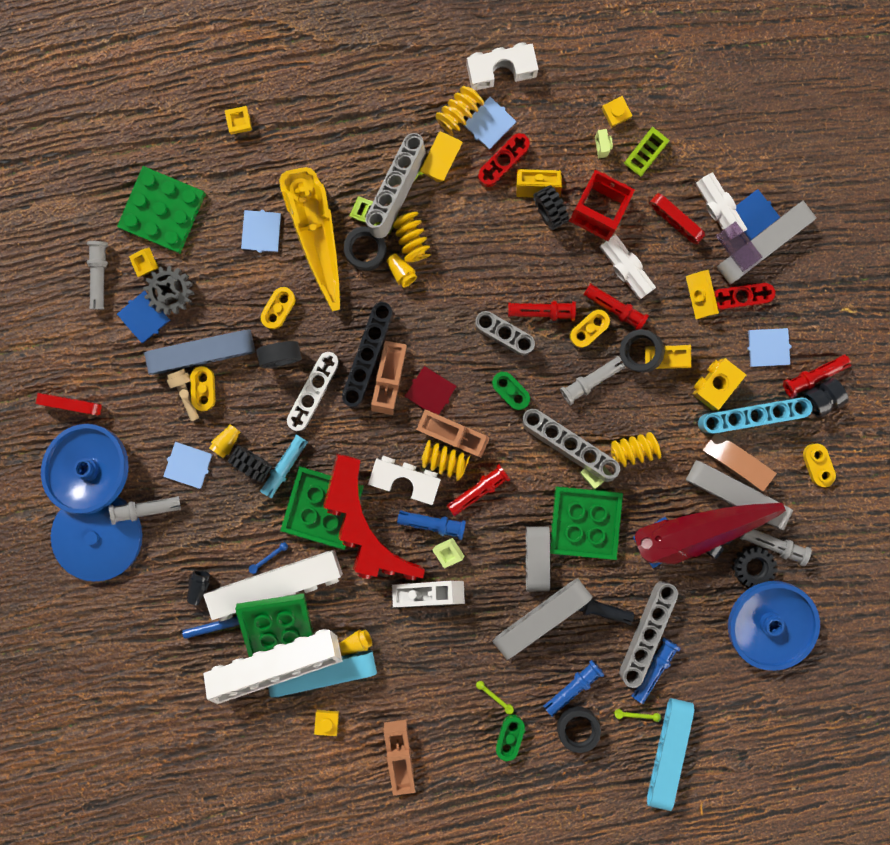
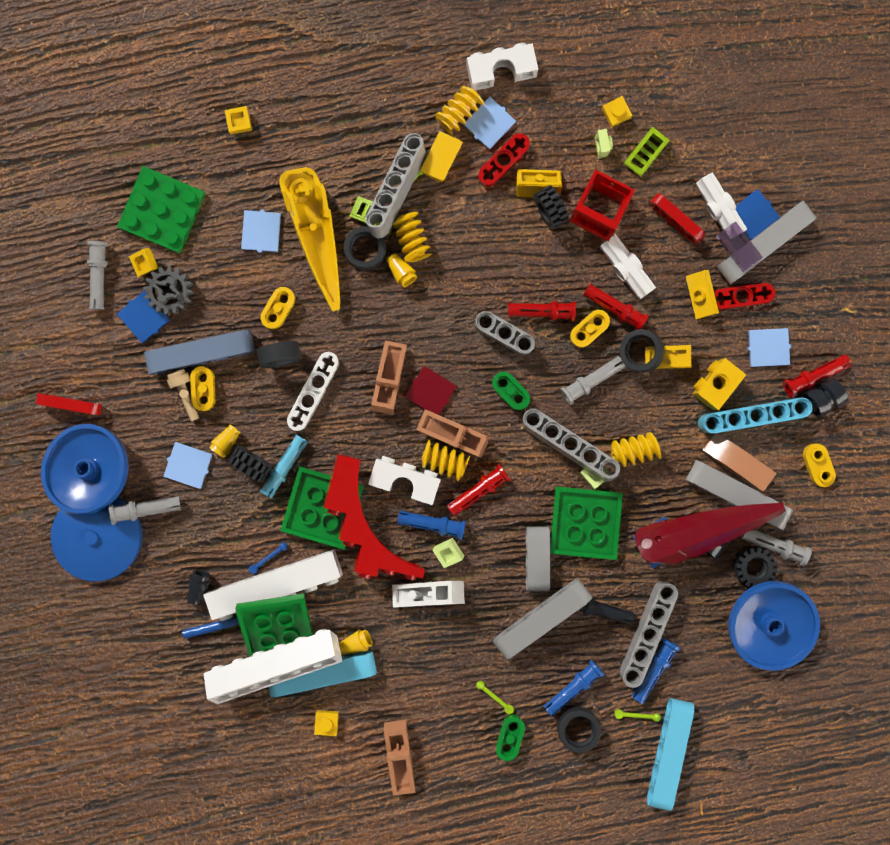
(367, 343): black beam -> none

